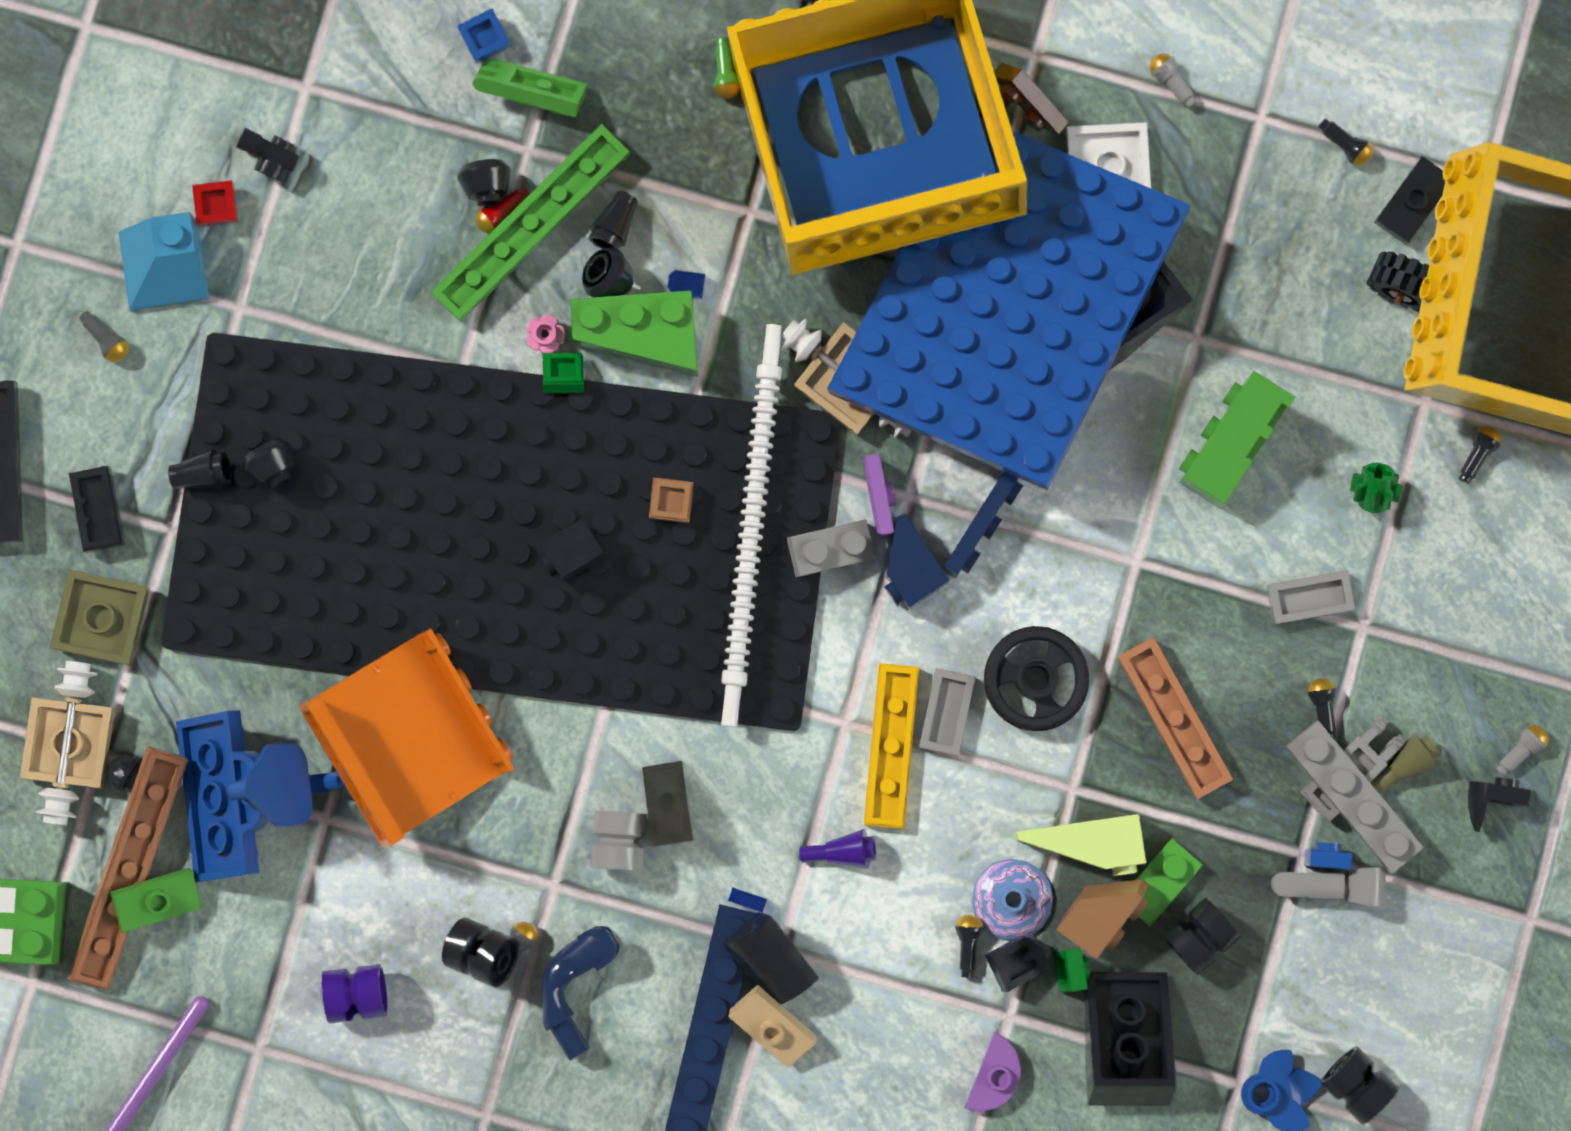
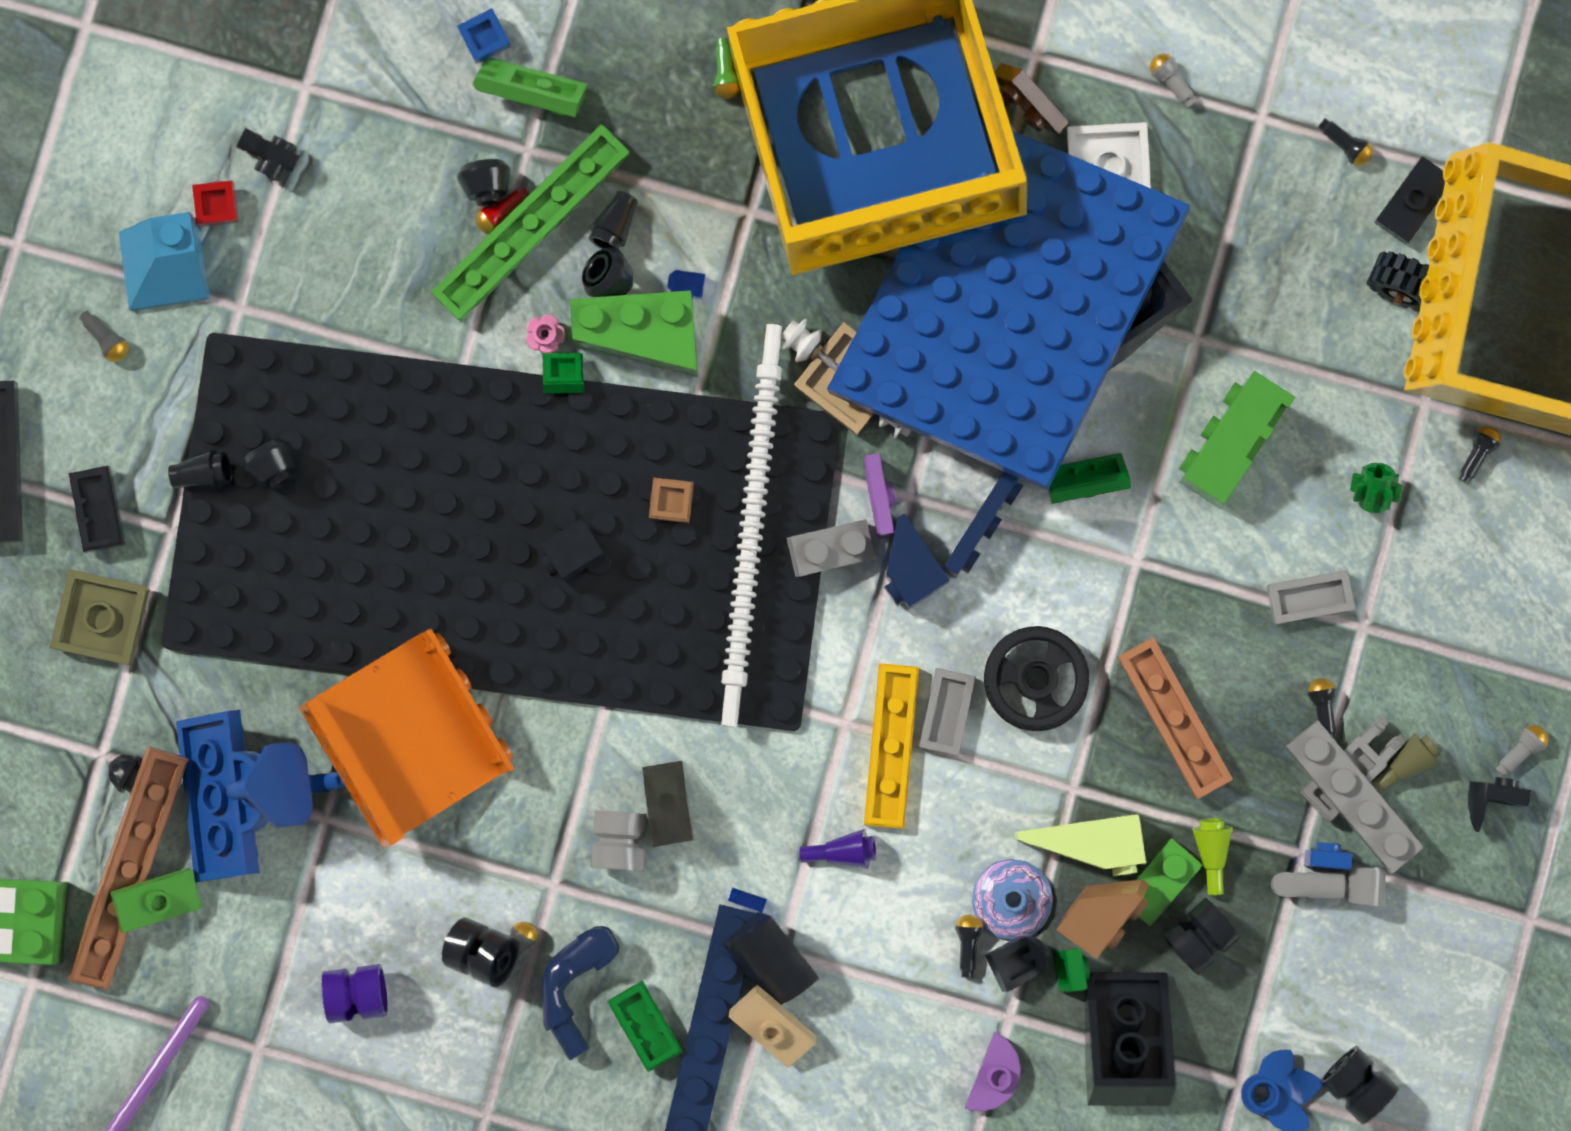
(67, 743): tan plate -> none
(645, 1026): none -> green plate
(1089, 478): none -> green plate
(1213, 845): none -> lime cone

